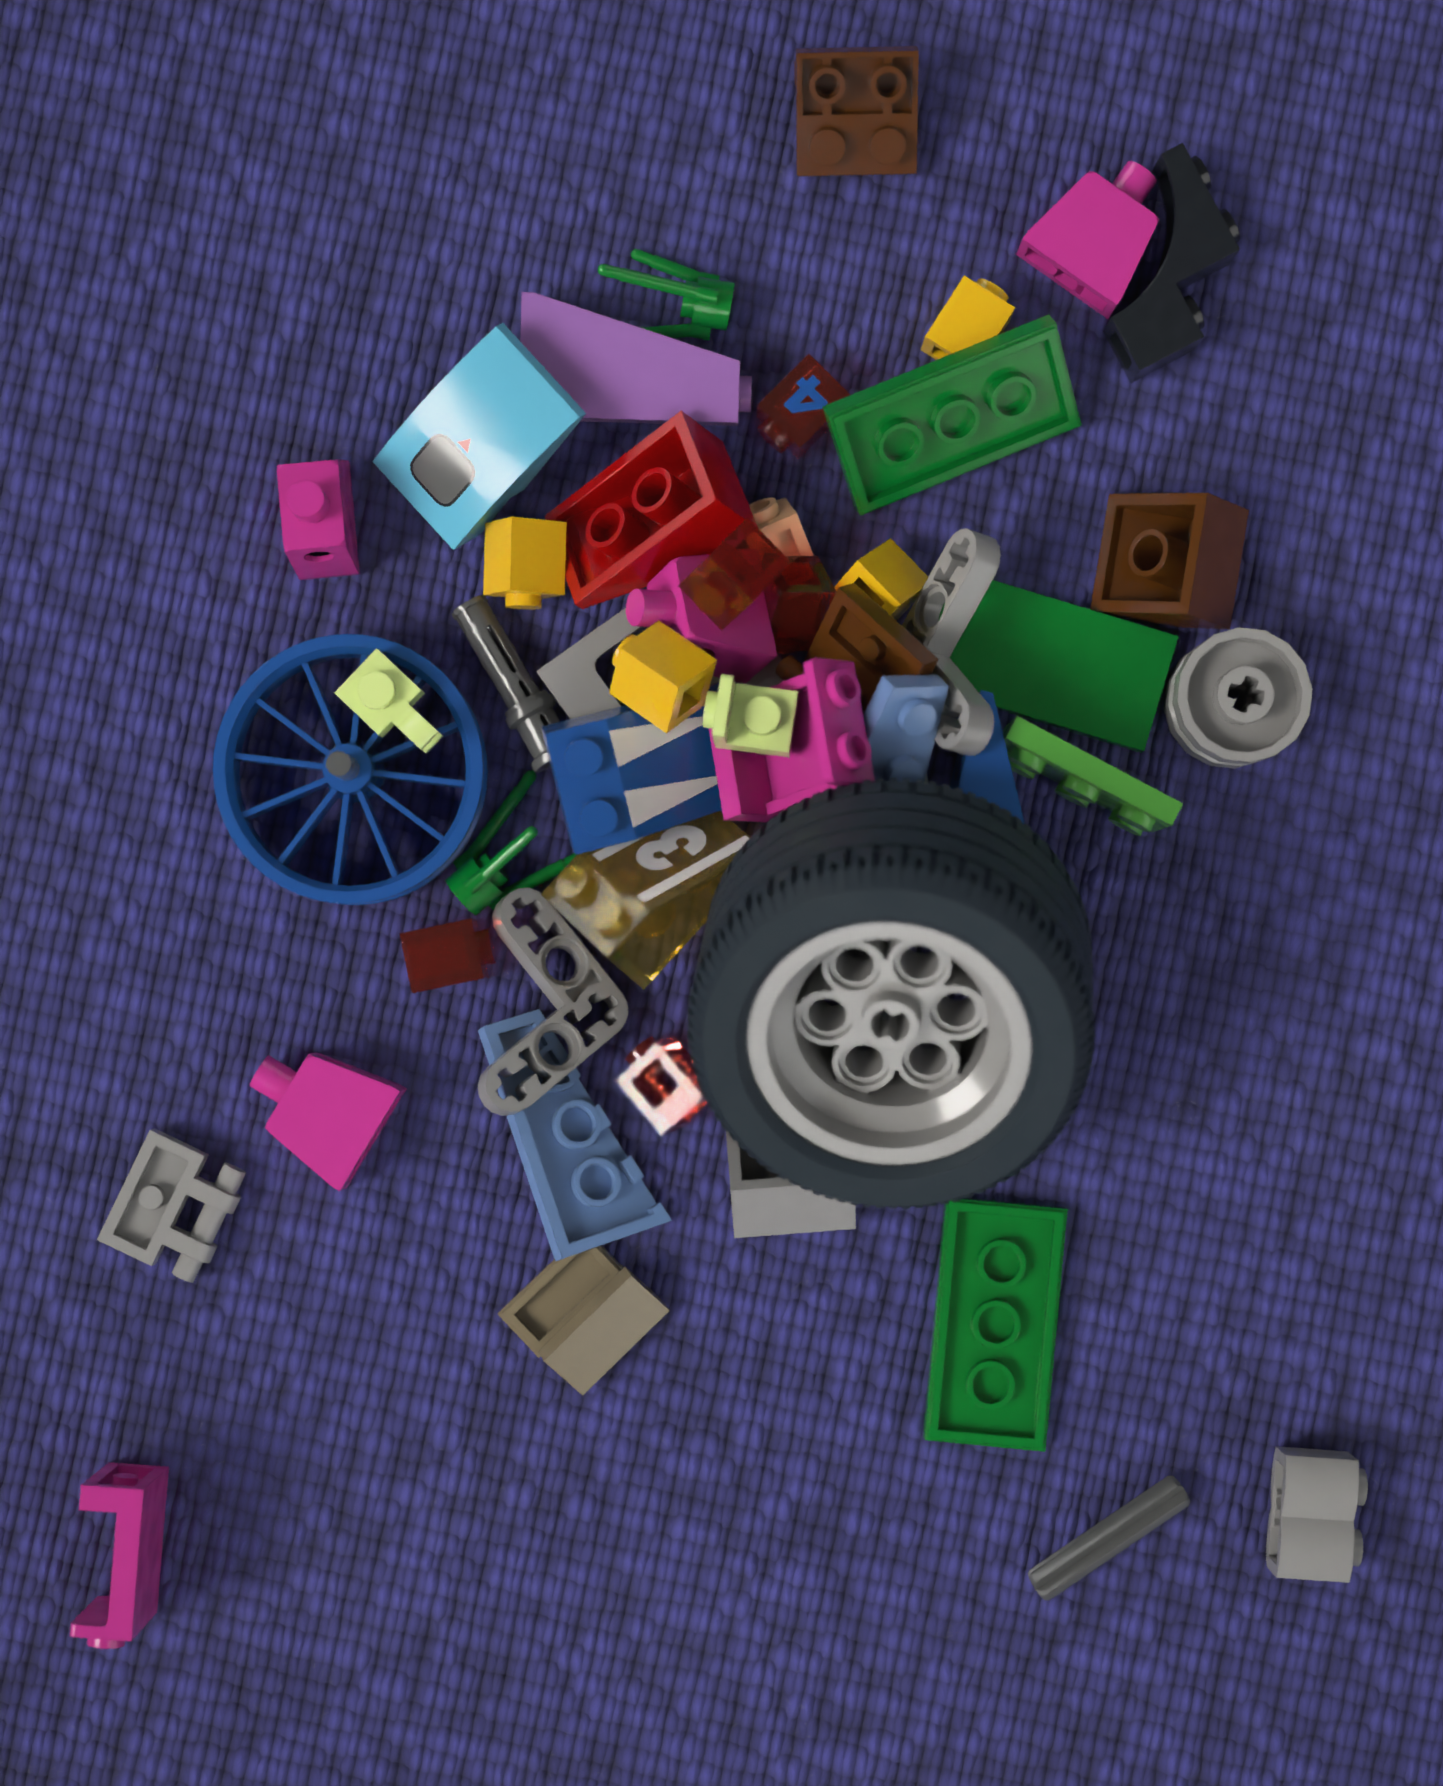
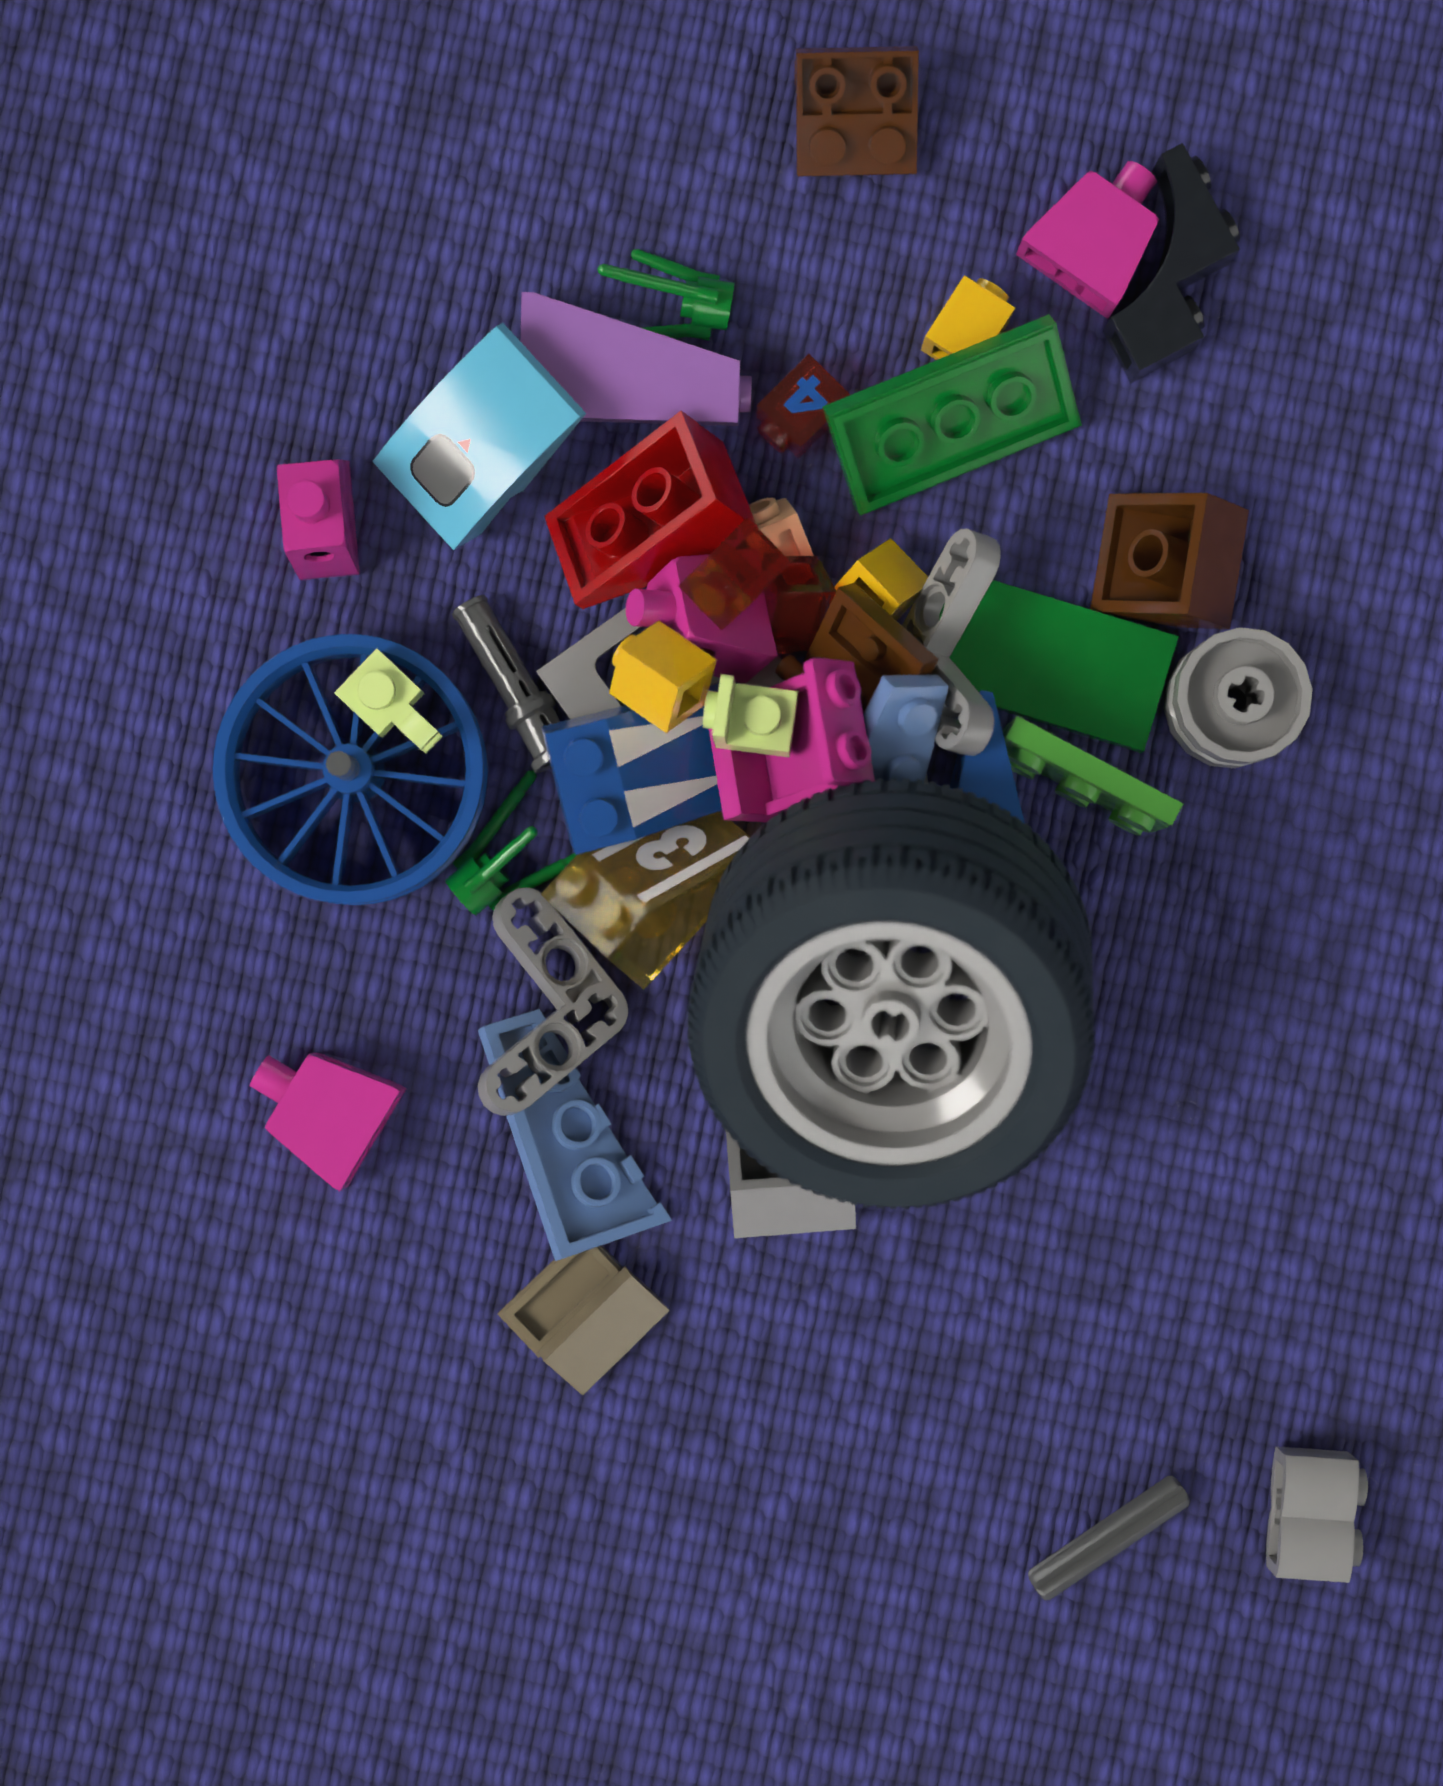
(139, 1500): dark pink panel -> none
(154, 1198): light grey plate -> none
(447, 955): clear red brick -> none
(524, 561): yellow brick -> none
(647, 1088): clear red brick -> none
(995, 1324): green tile -> none

